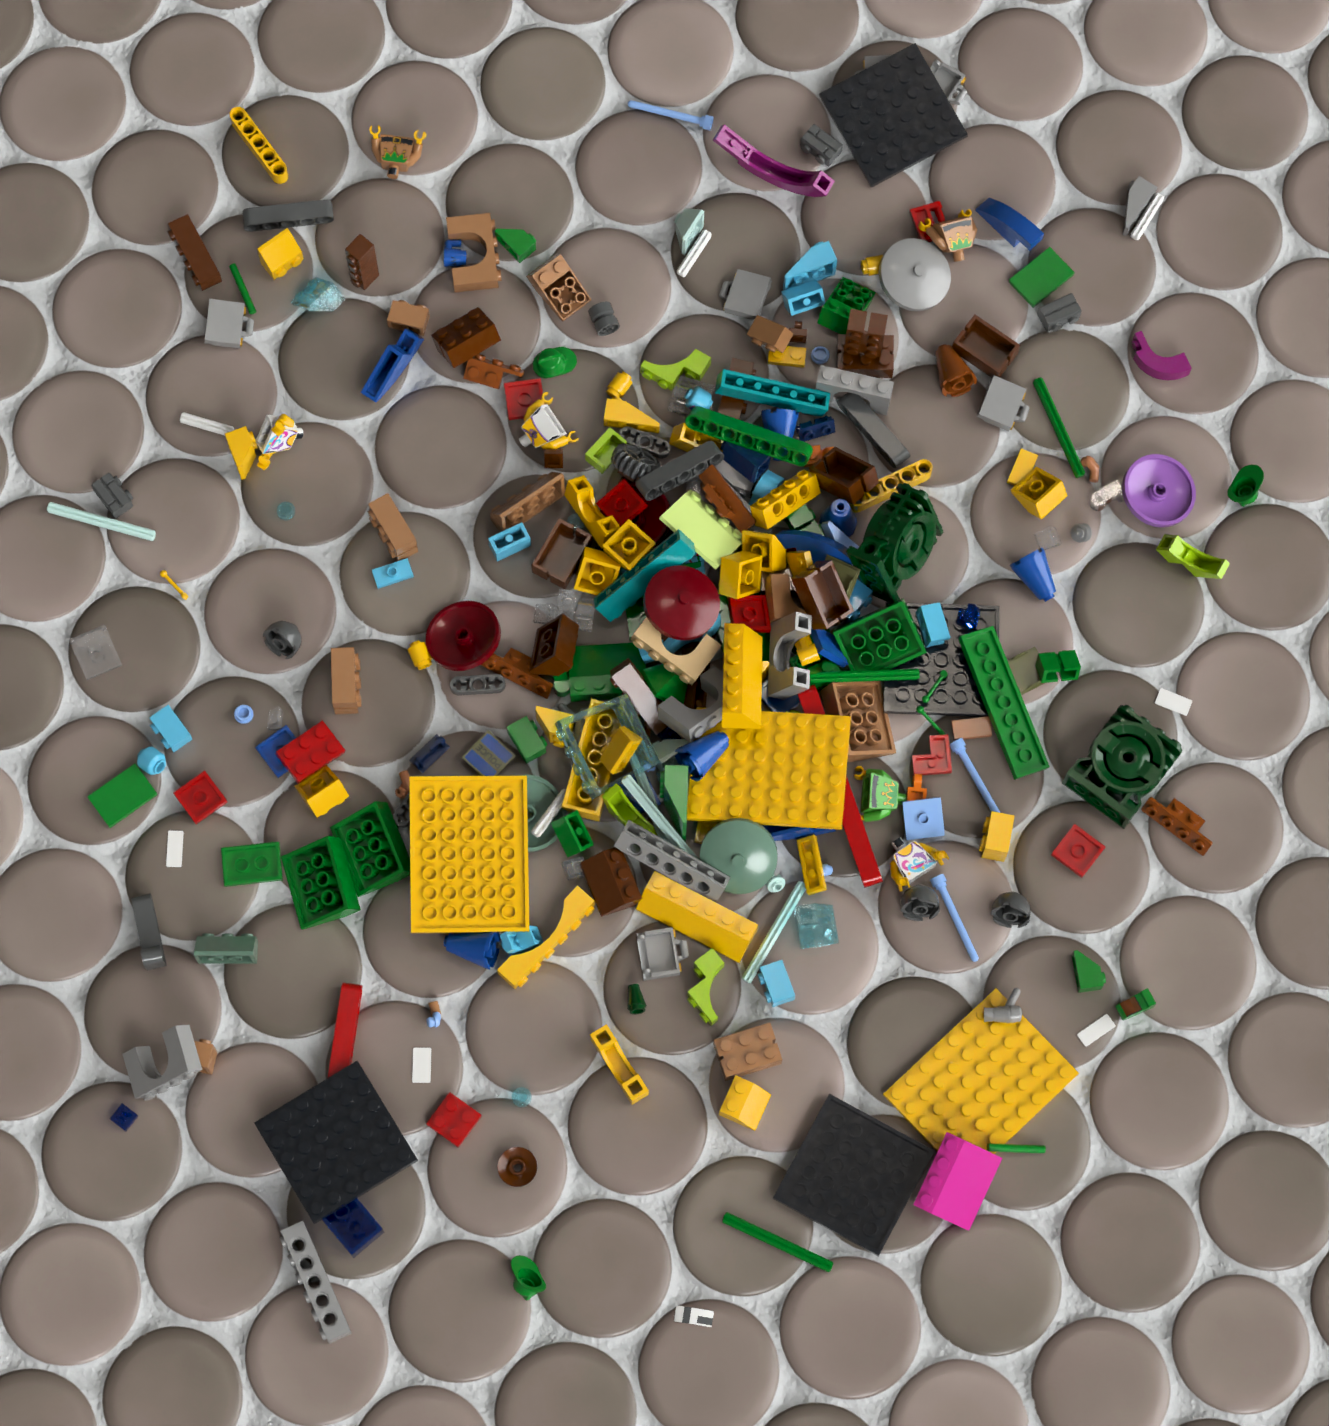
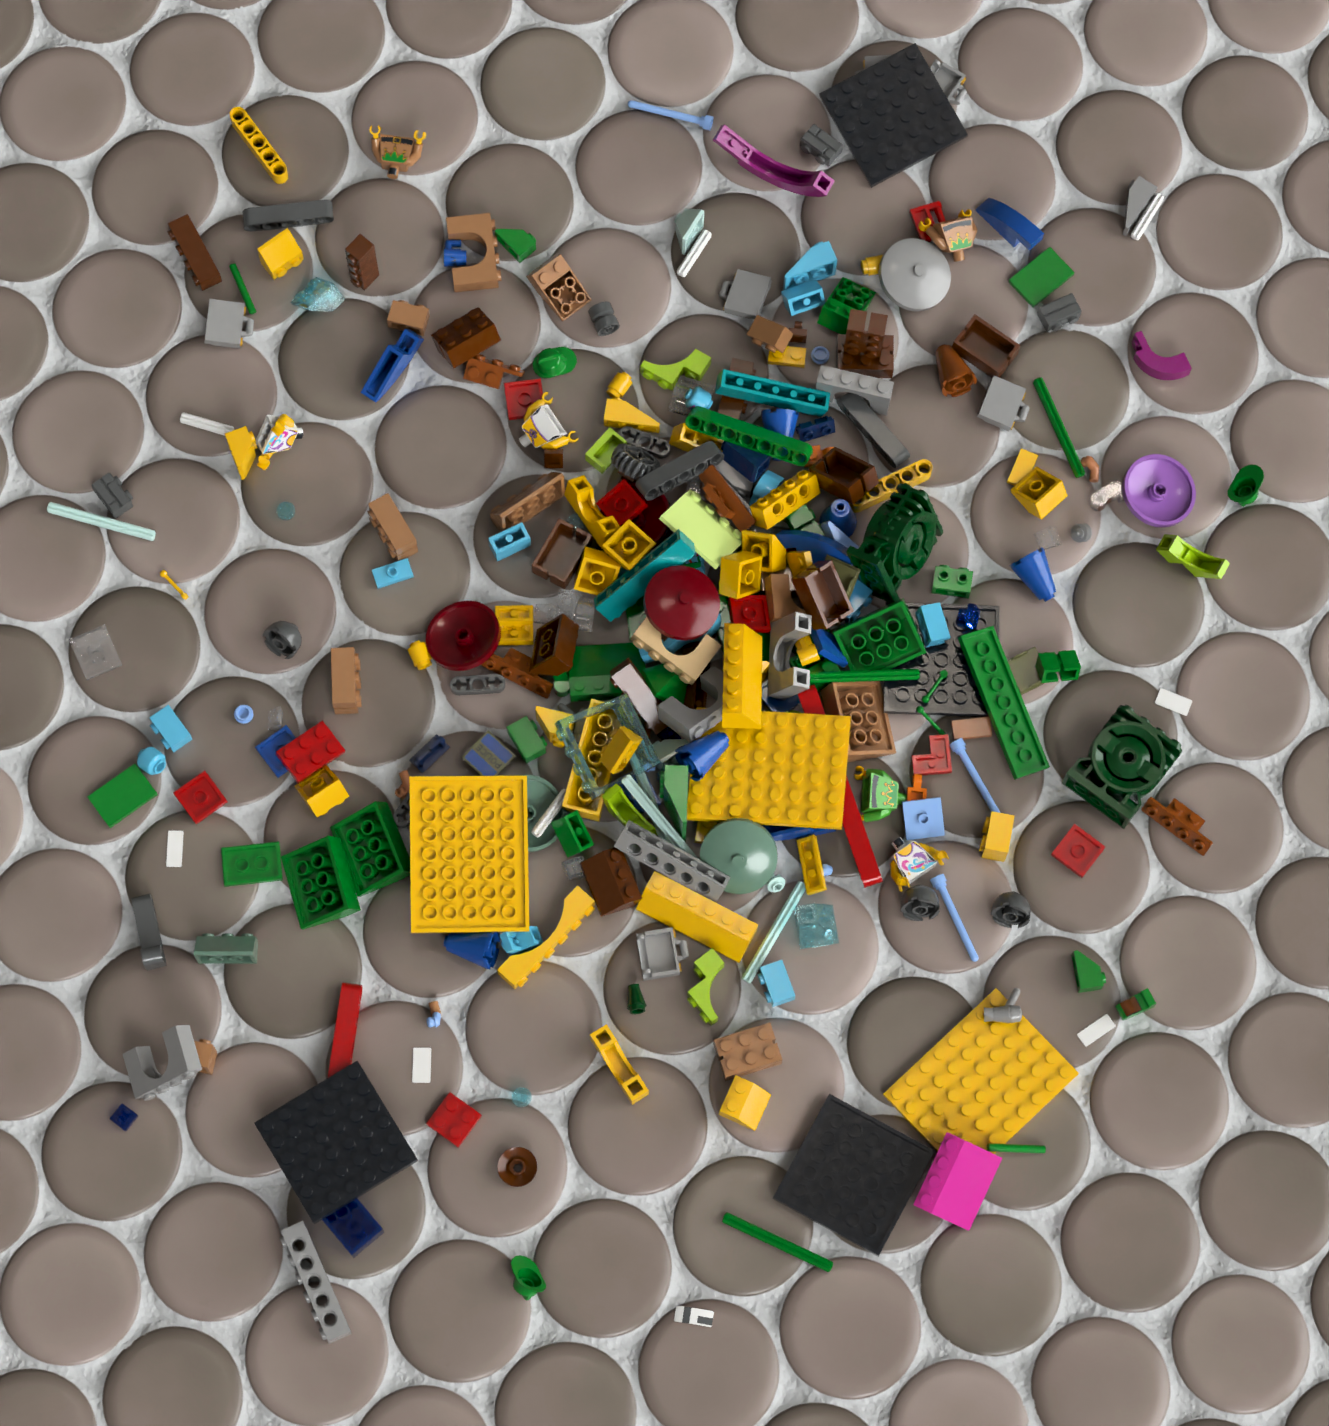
(515, 624): none -> yellow slope
(952, 581): none -> green brick

